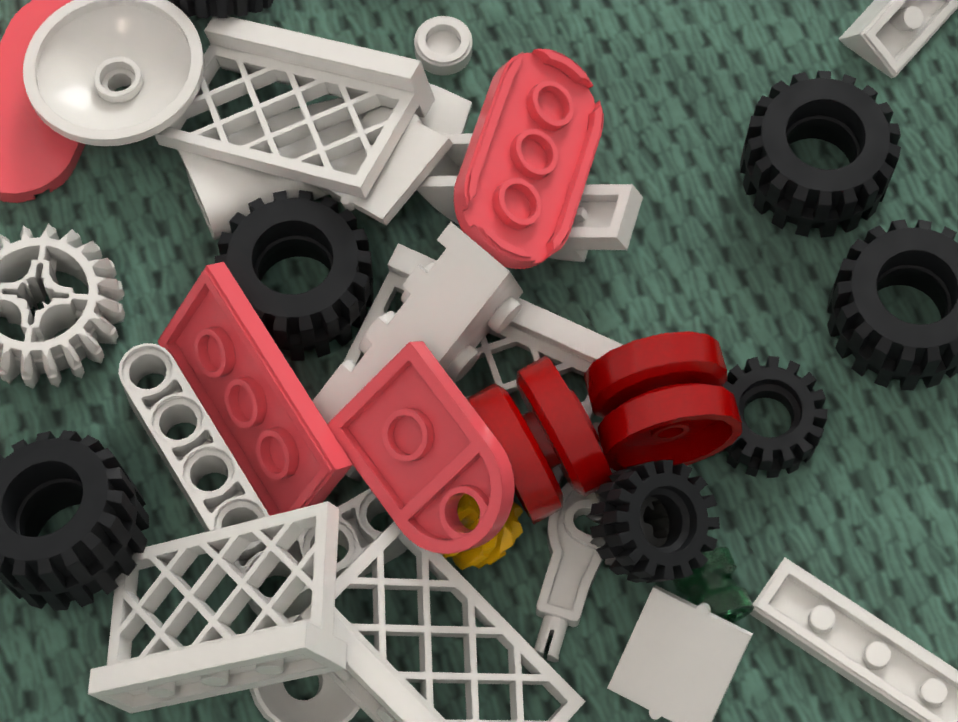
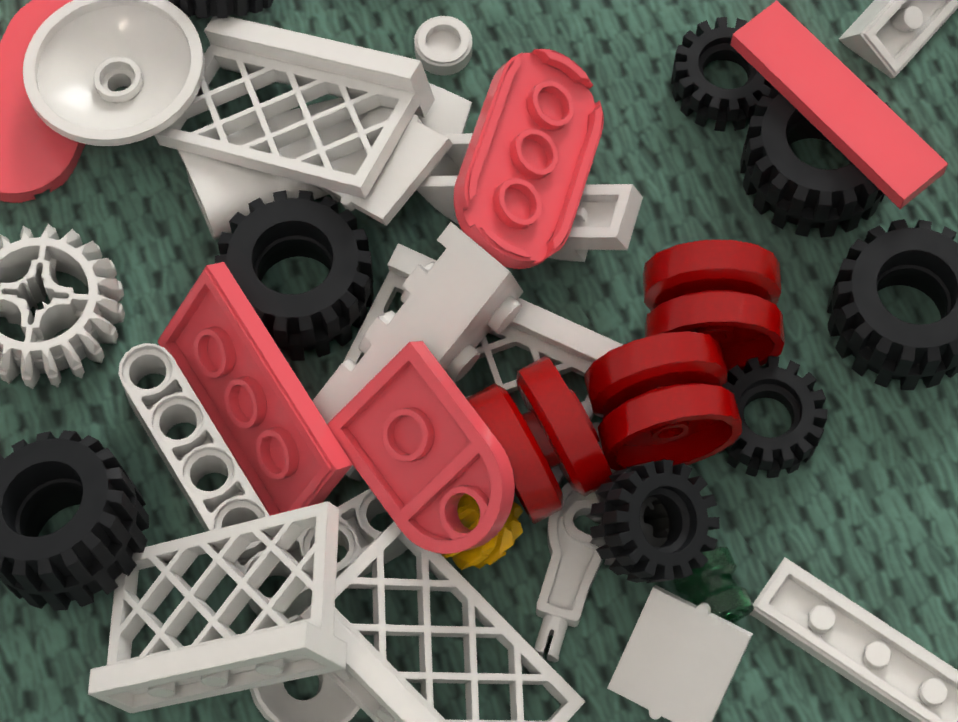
(701, 95): none -> black tyre
(717, 291): none -> red wheel
(838, 104): none -> coral tile

